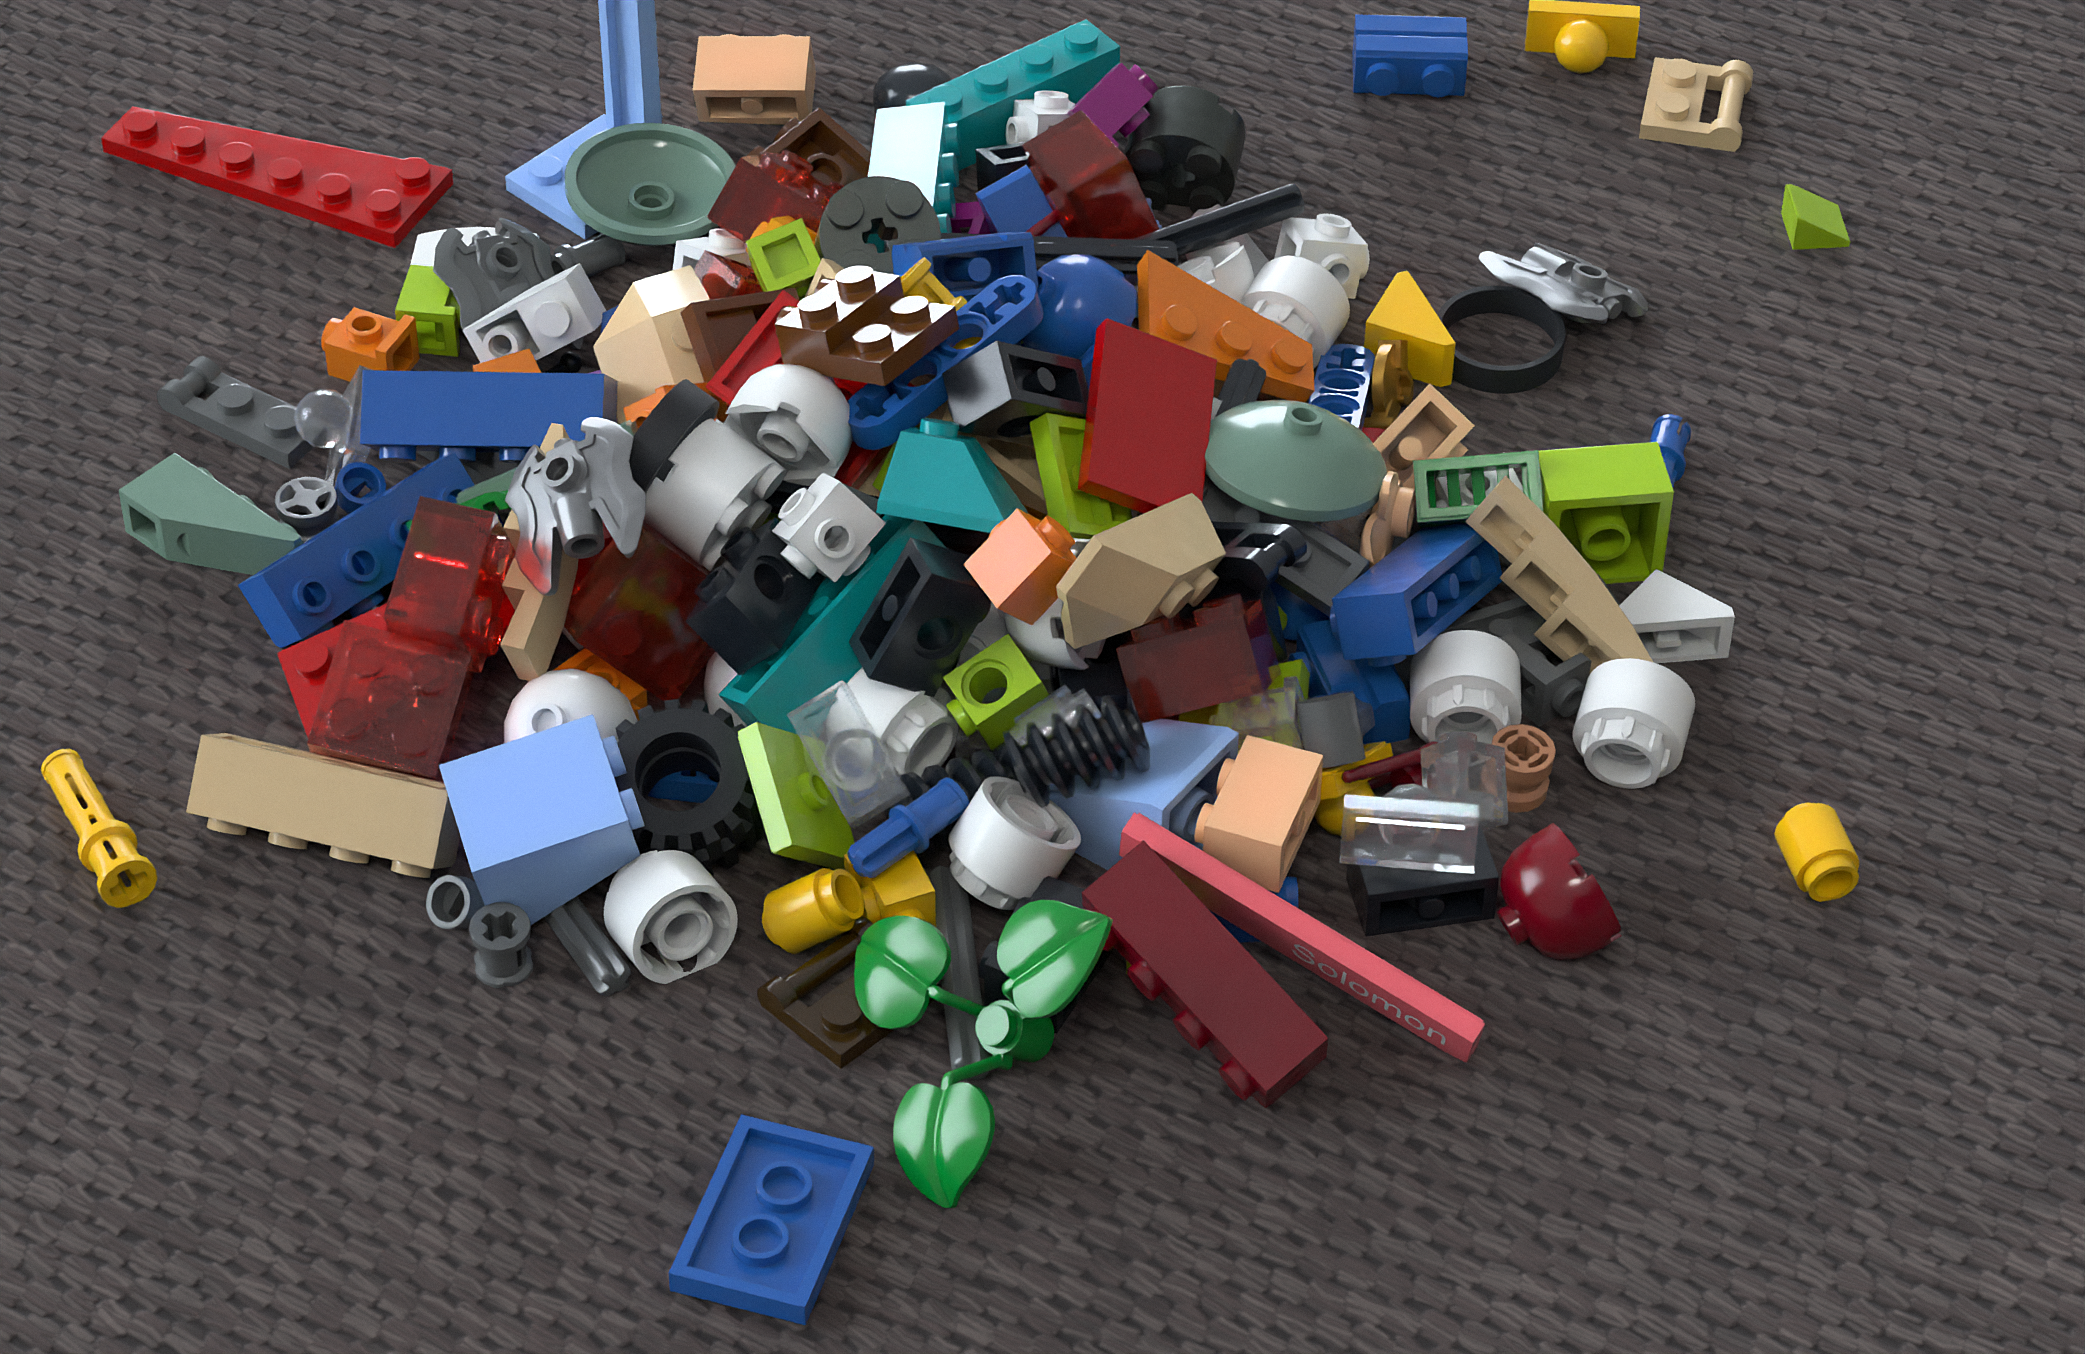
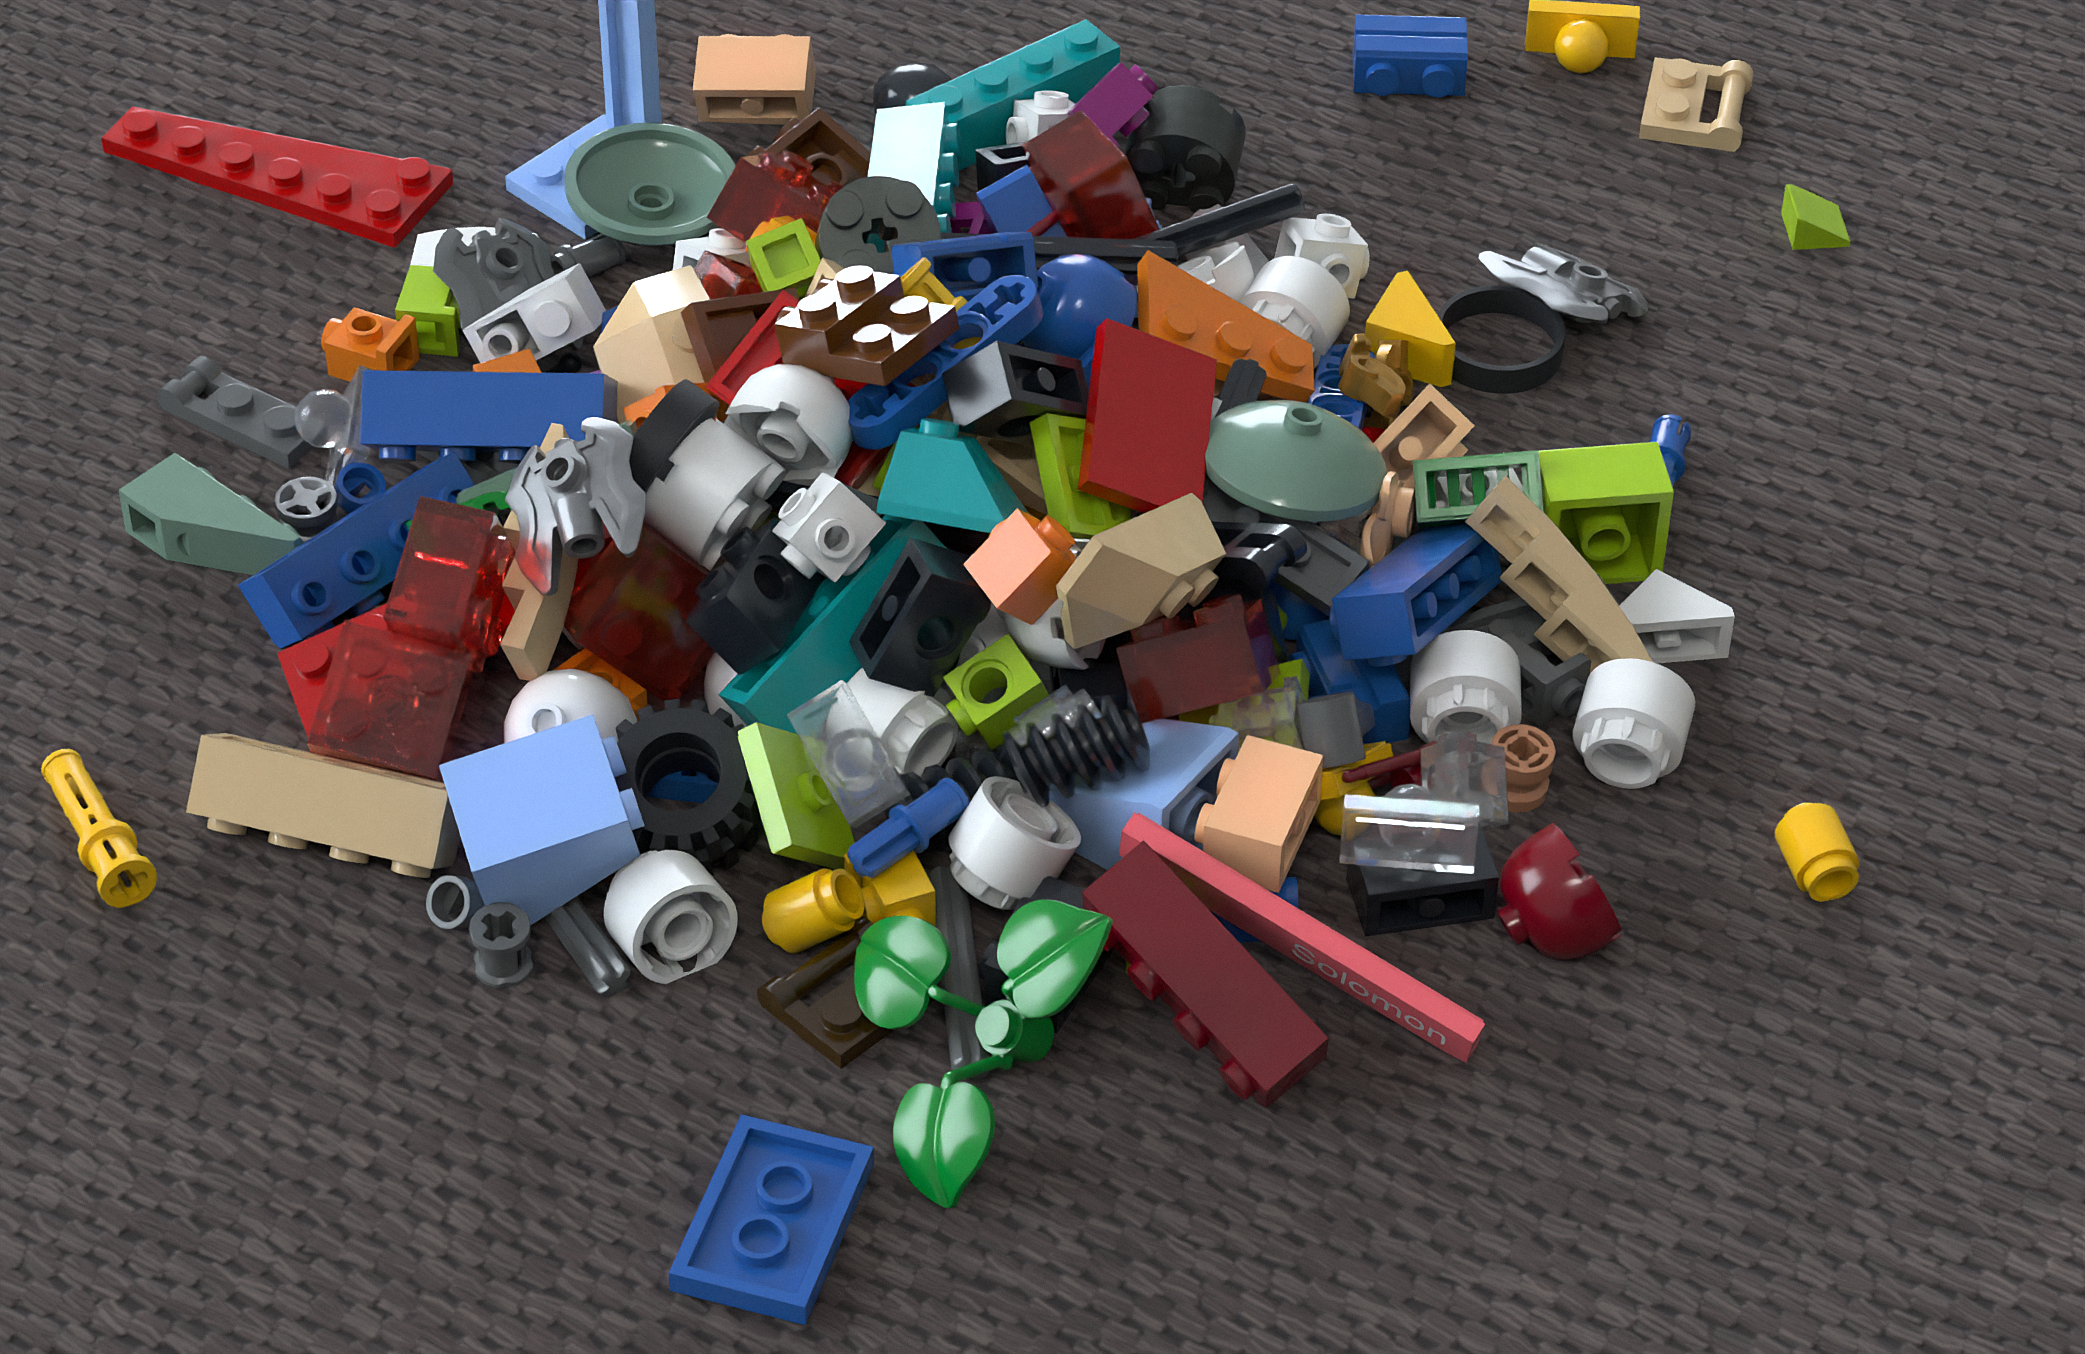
(1369, 379): none -> pearl gold piece

